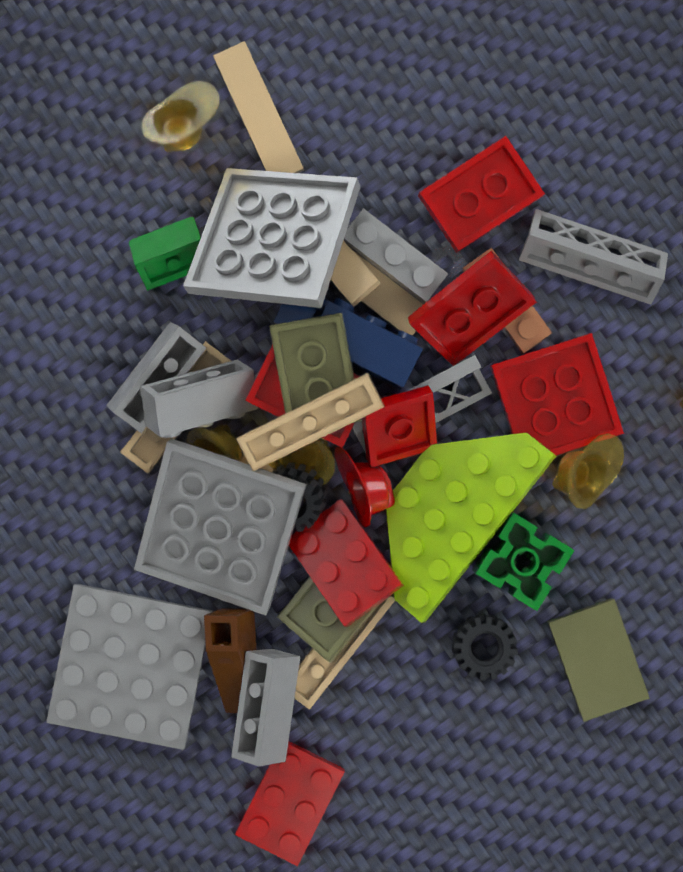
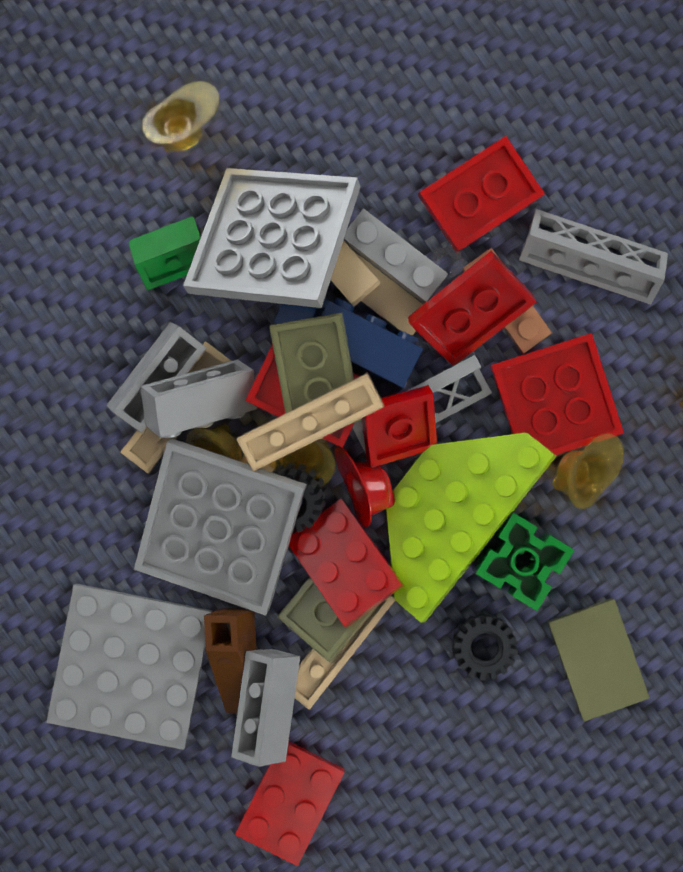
(257, 110): tan tile -> none

